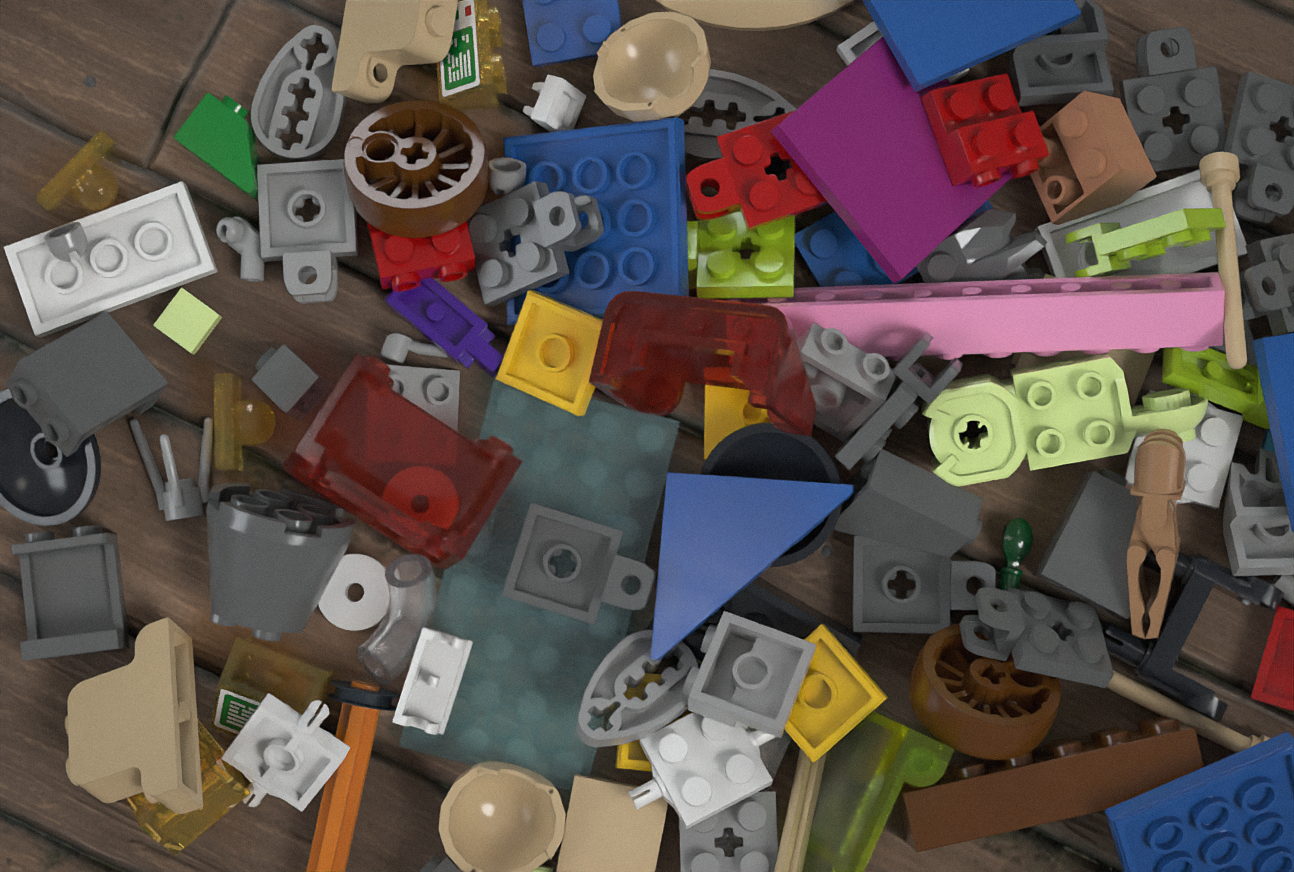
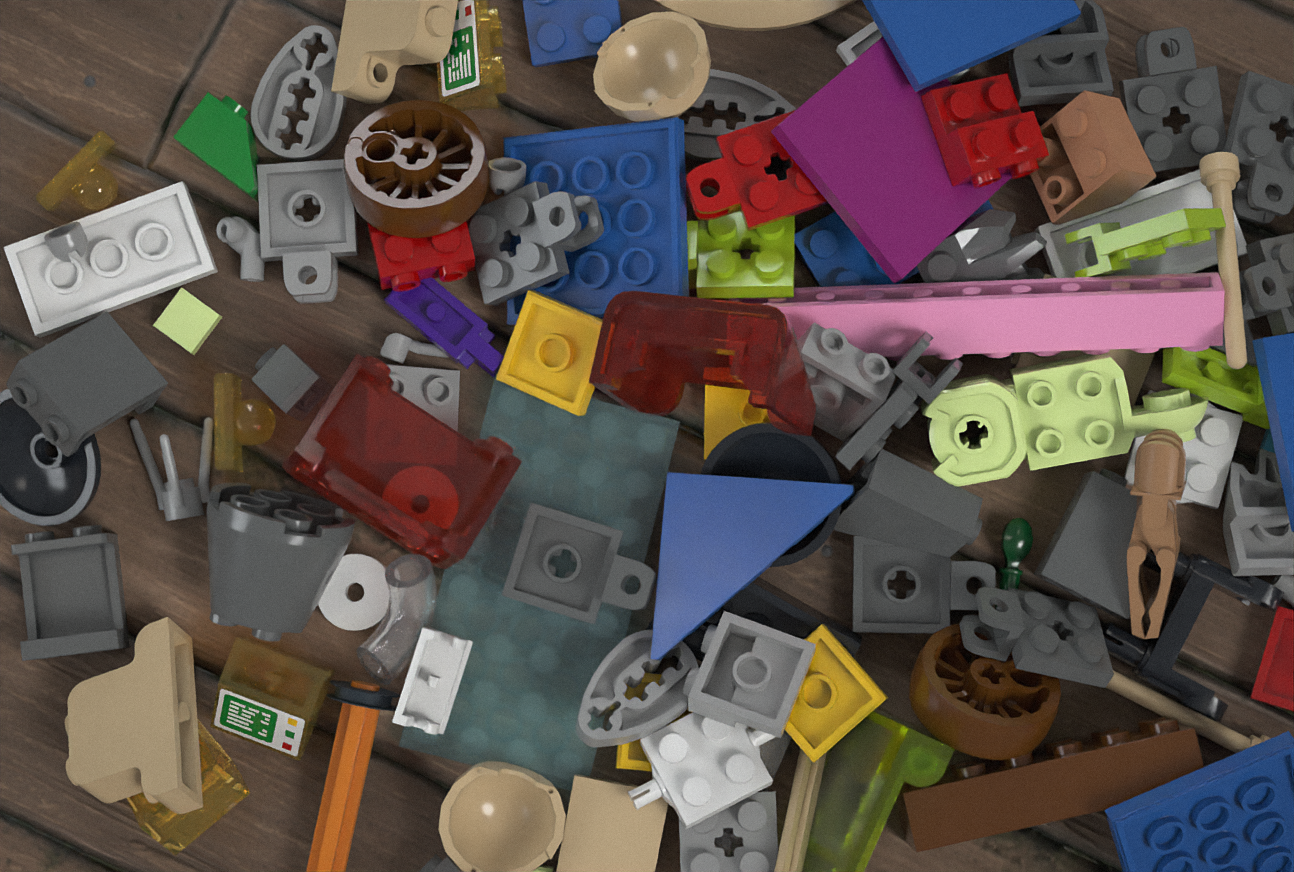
(285, 752): white plate -> none
(556, 105): white tile -> none

